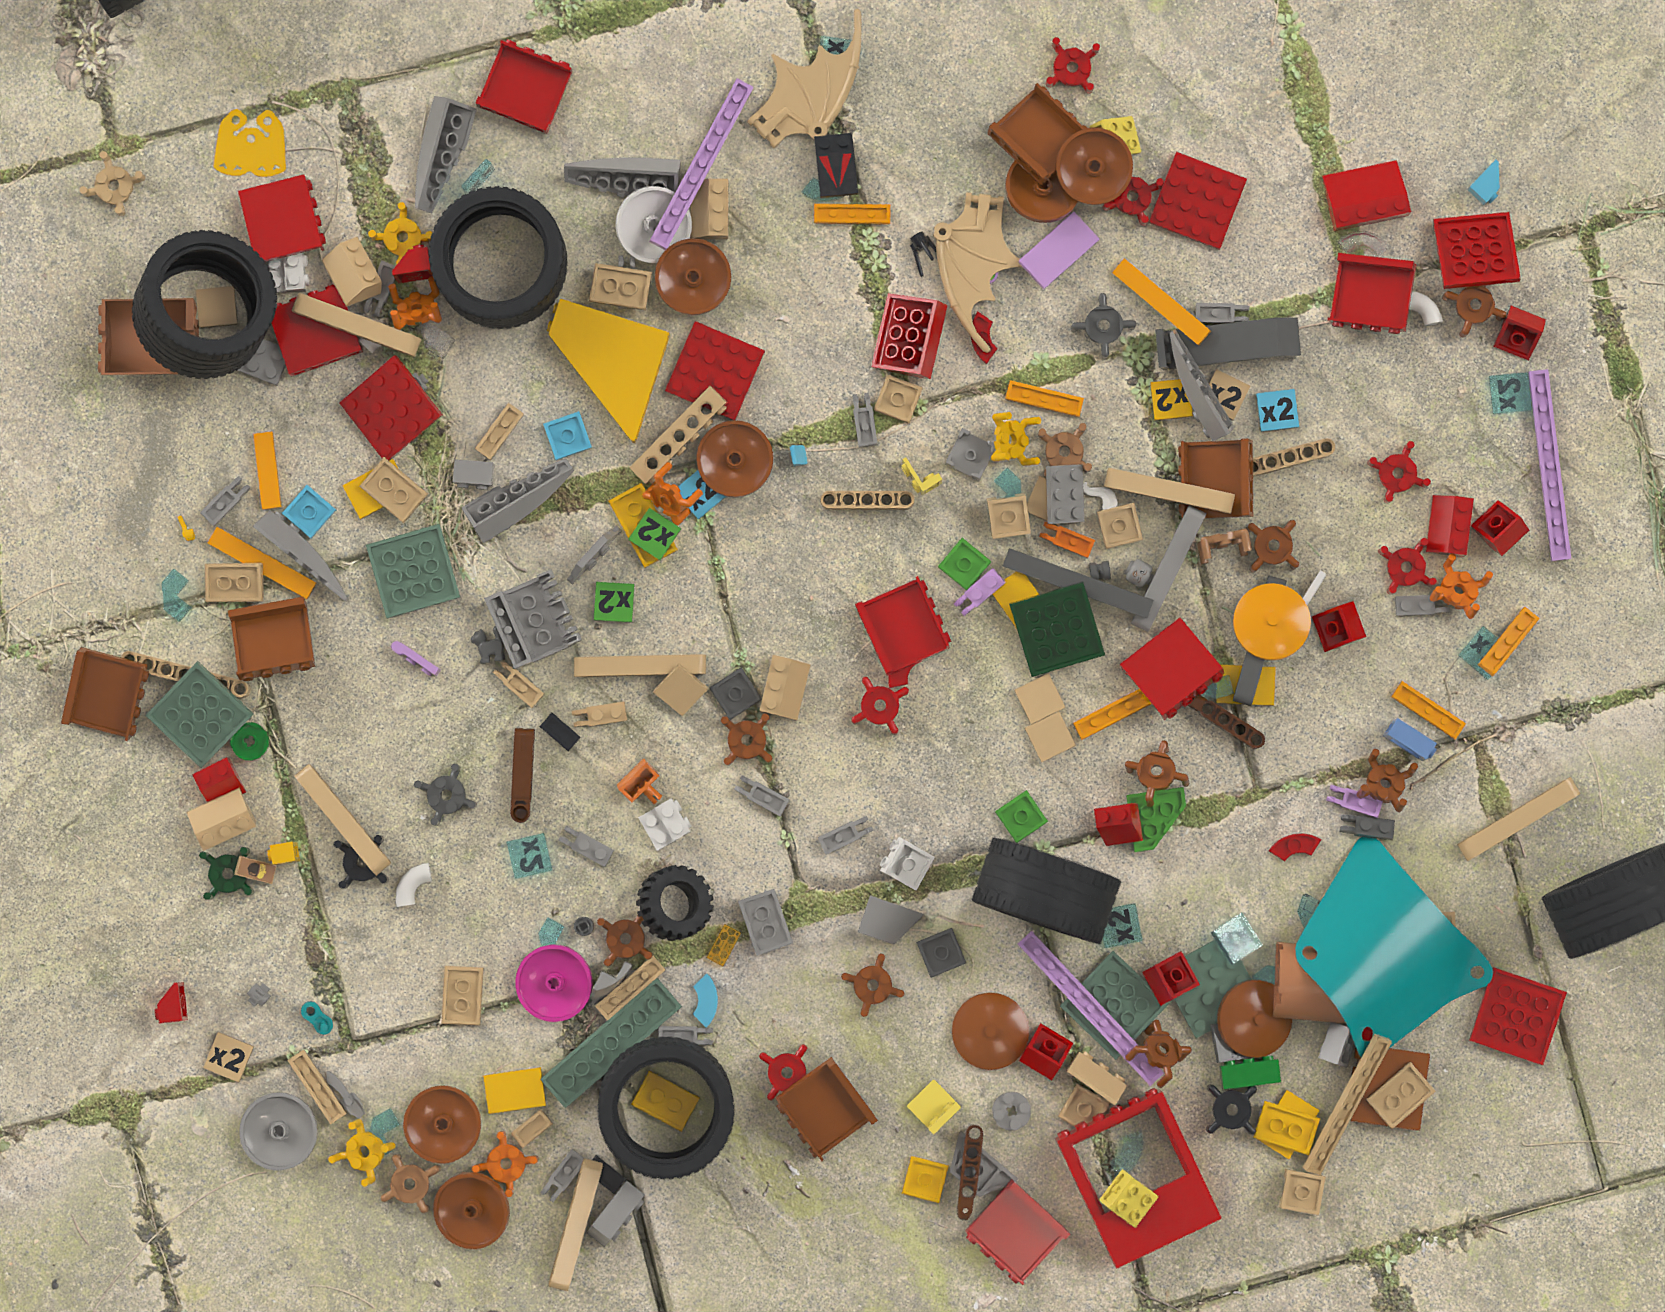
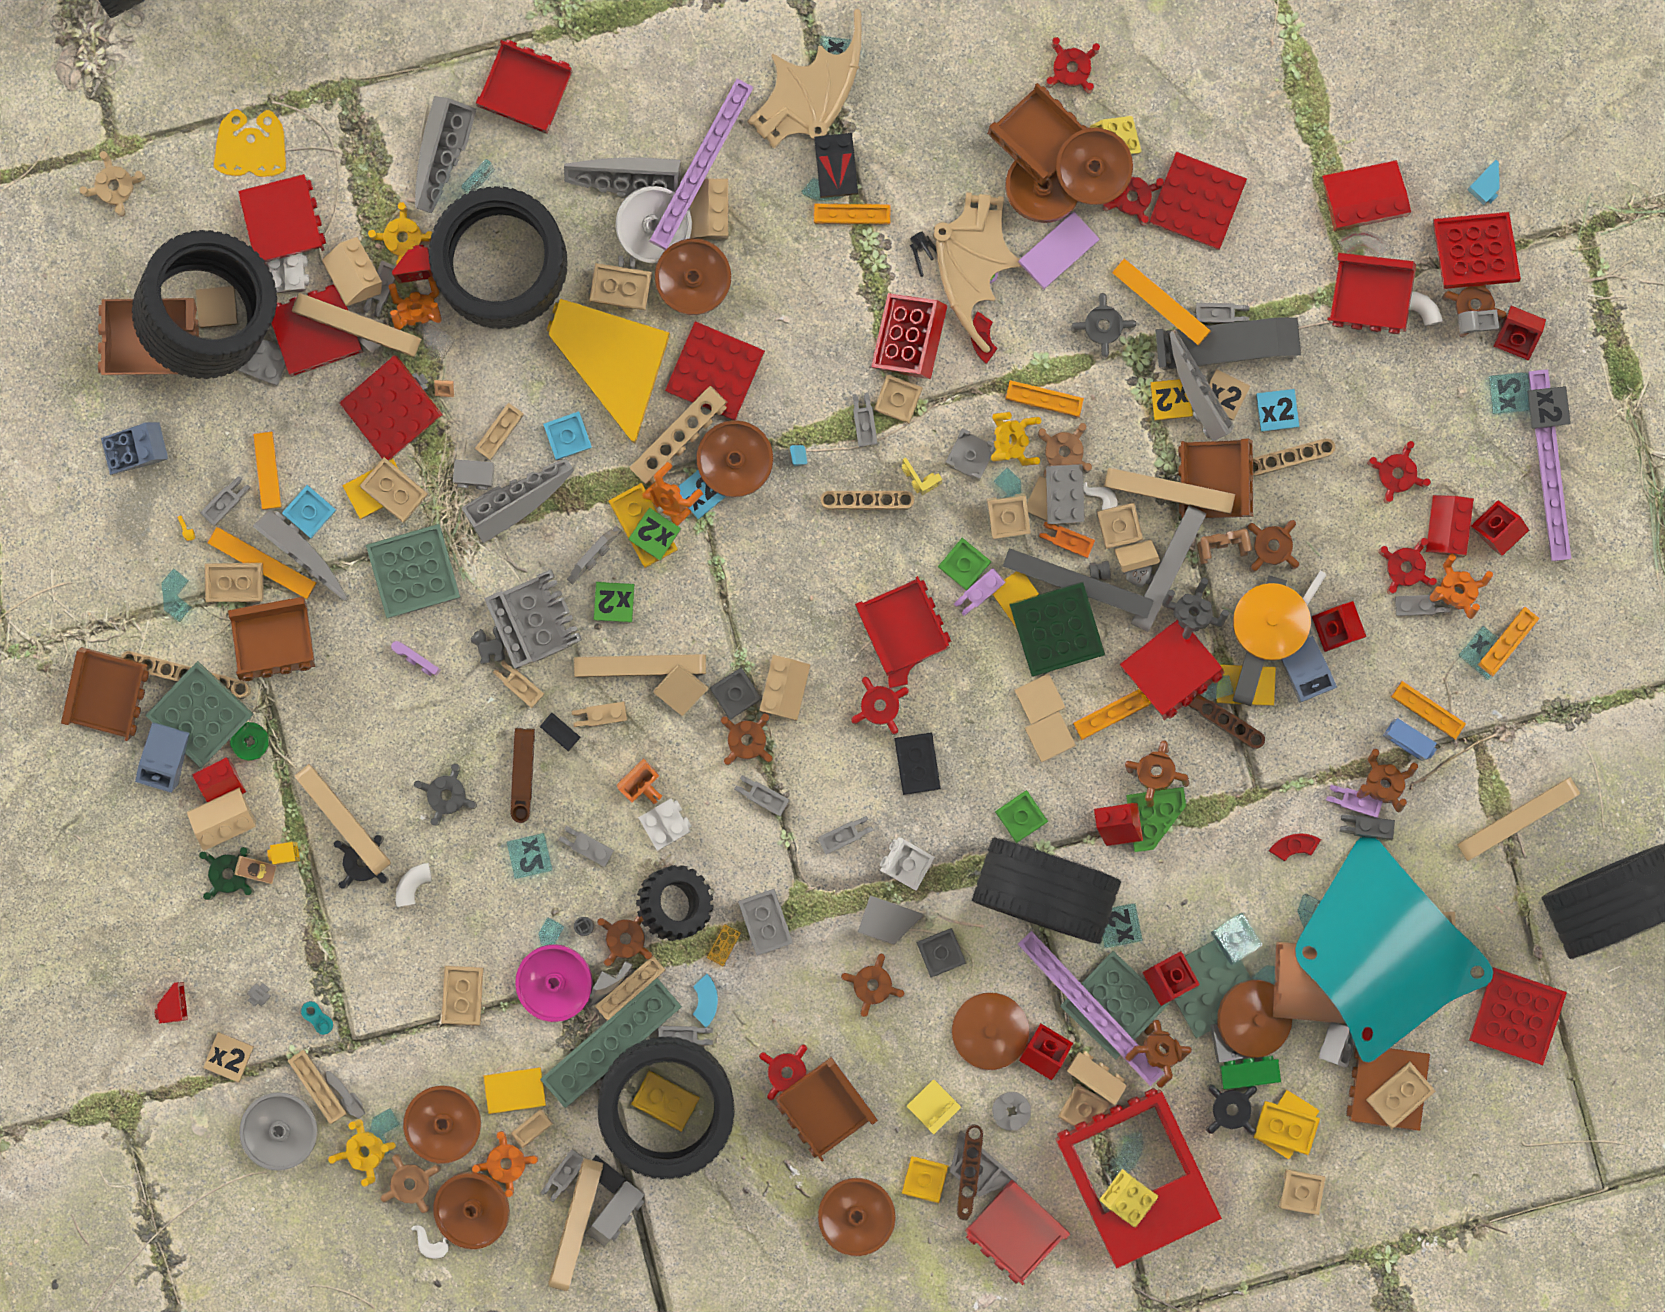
(134, 447): none -> sand blue slope
(162, 758): none -> sand blue slope
(428, 1249): none -> white piece
(444, 388): none -> light nougat slope
(856, 1216): none -> dark orange dish
(917, 763): none -> black tile
(1137, 556): none -> tan tile
(1196, 604): none -> dark grey plate
(1308, 671): none -> sand blue slope
(1347, 1104): tan plate -> none
(1478, 321): none -> light grey plate
(1548, 407): none -> dark grey tile

